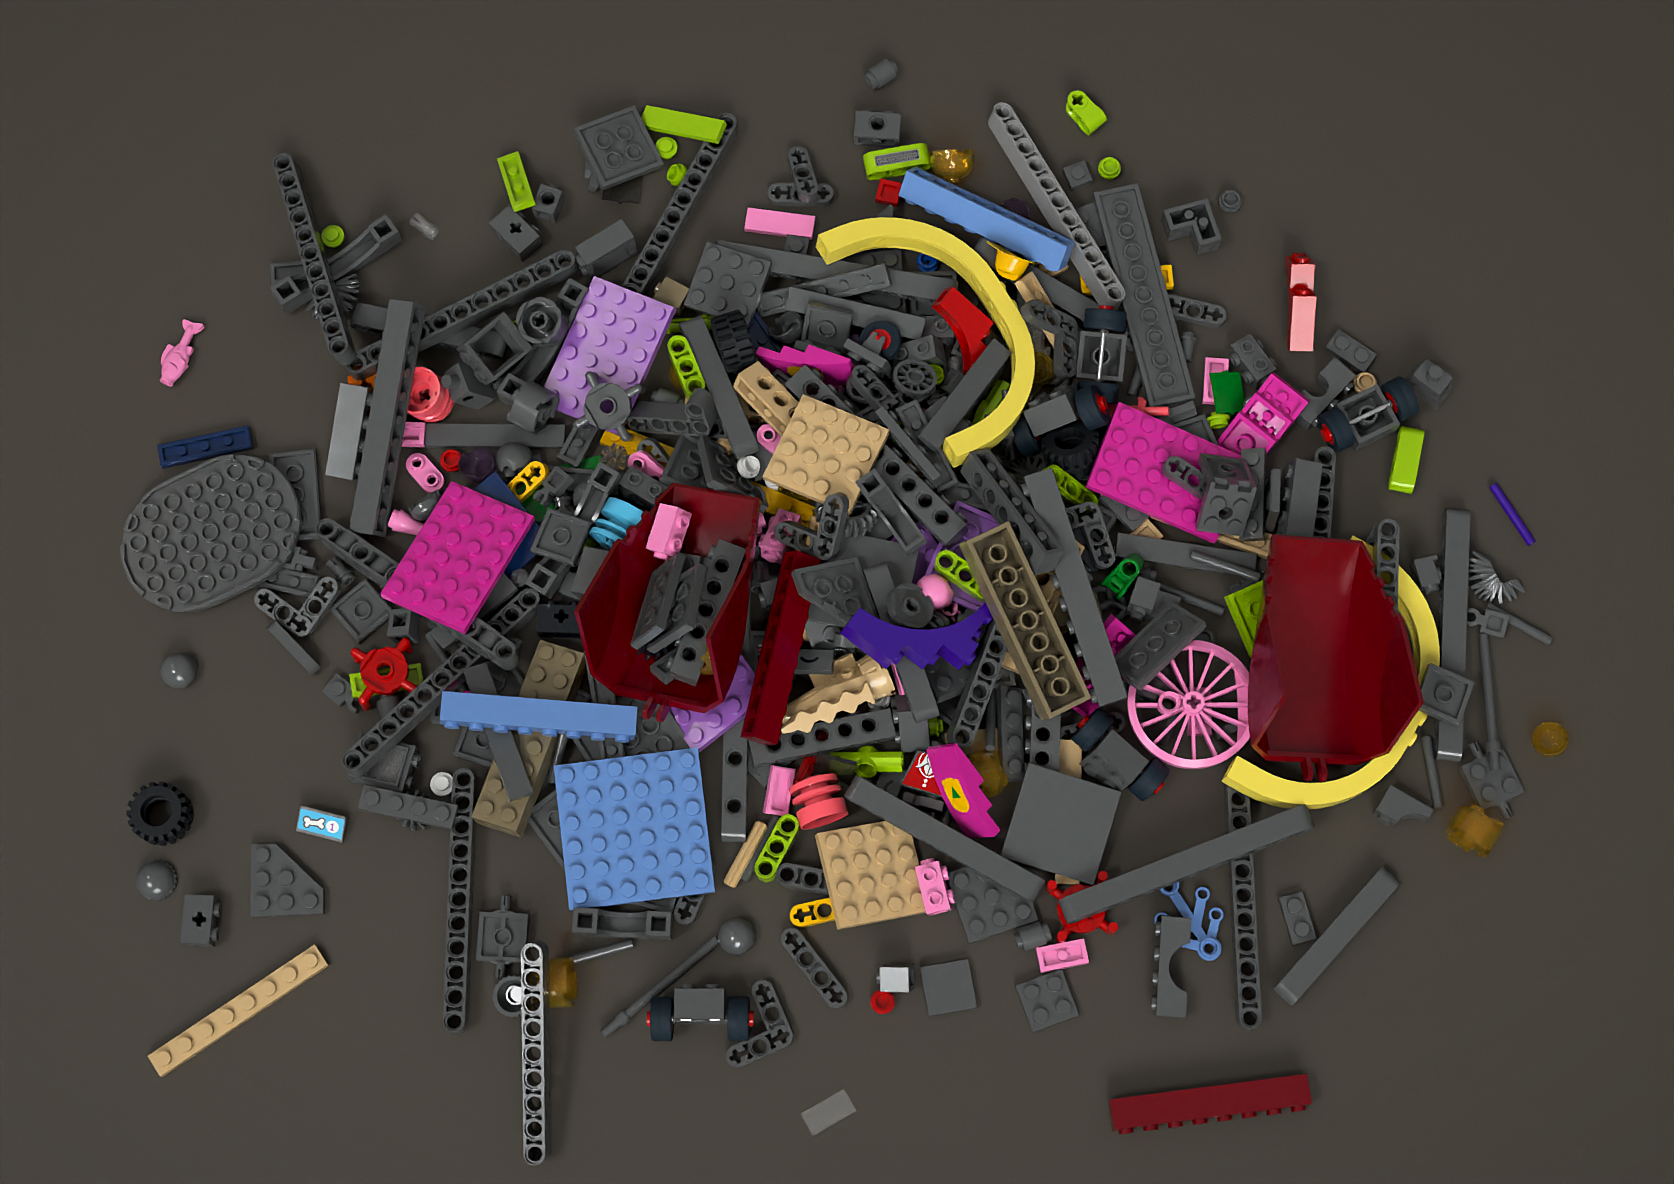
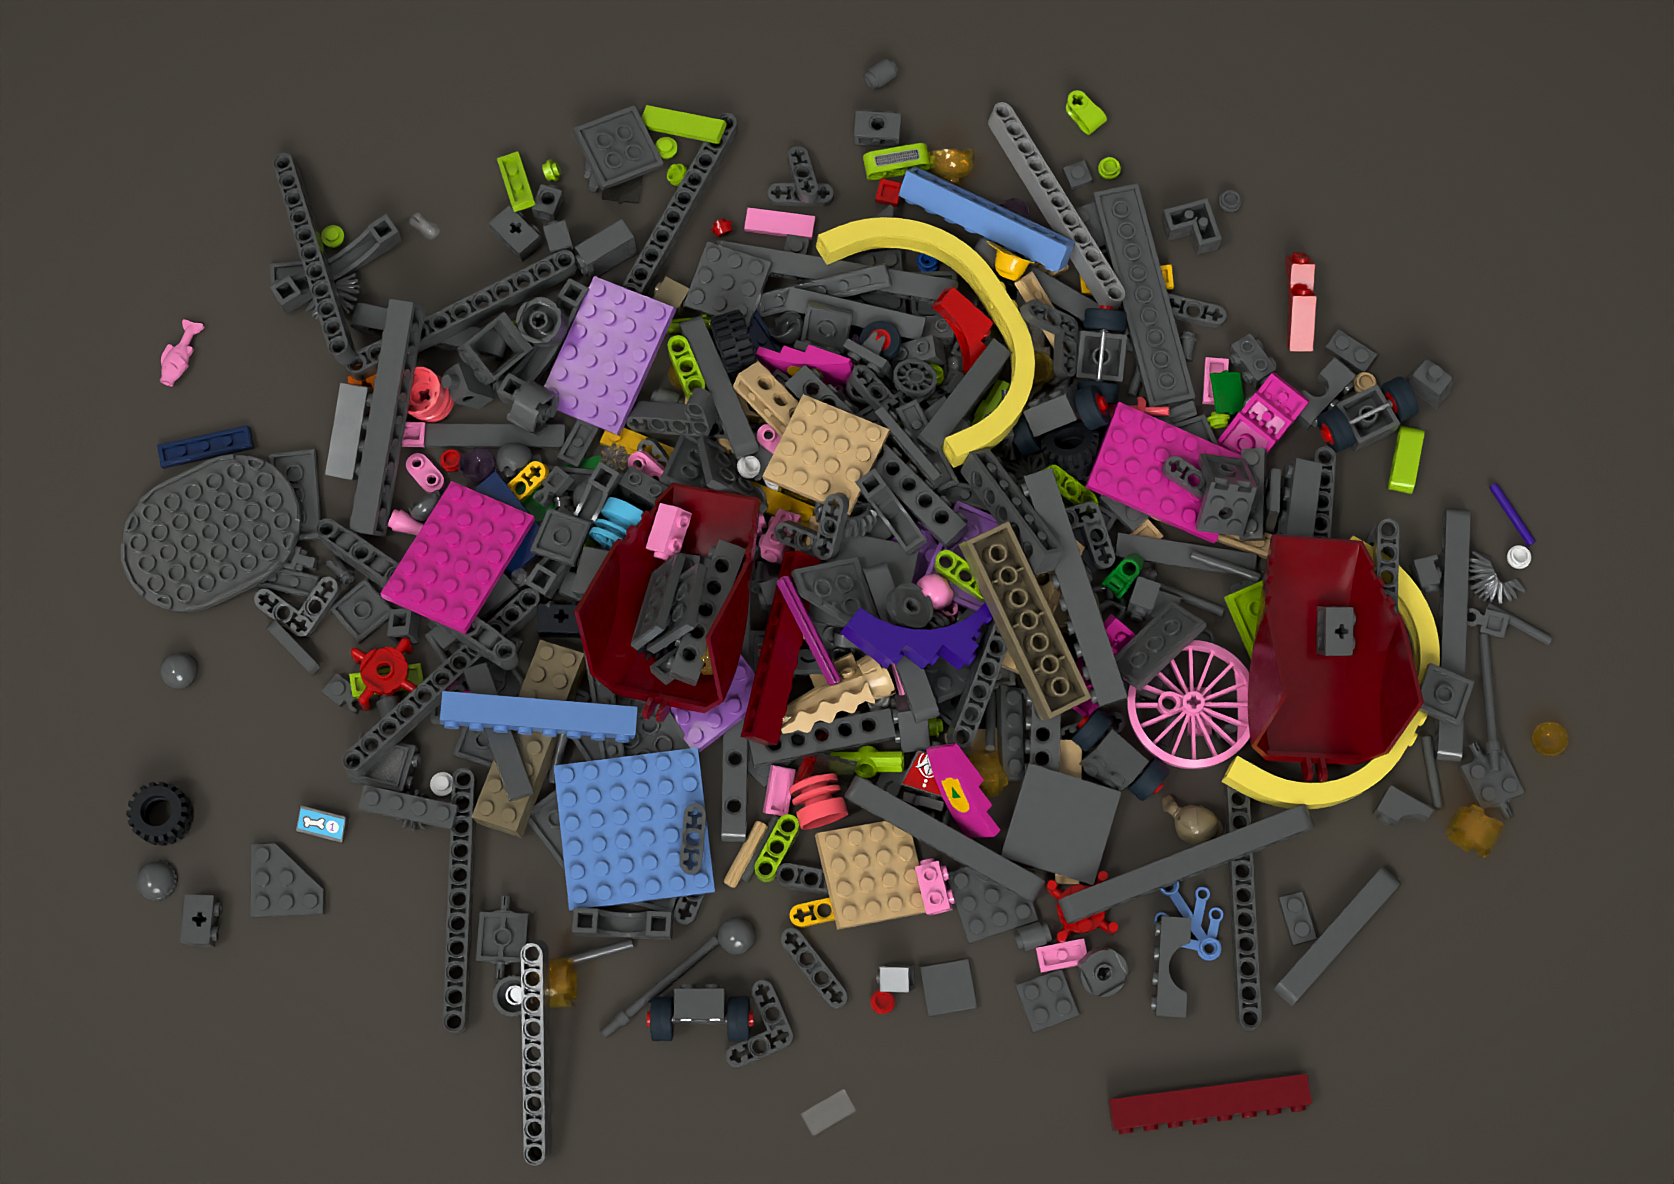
(238, 1010): tan plate -> none
(551, 170): none -> lime plate
(558, 238): none -> dark grey brick
(620, 412): dark grey plate -> none
(697, 857): none -> dark grey beam
(721, 227): none -> red plate
(808, 630): none -> magenta axle
(1115, 975): none -> dark grey plate
(1193, 823): none -> dark tan piece
(1331, 618): none -> dark grey brick
(1519, 557): none -> white plate

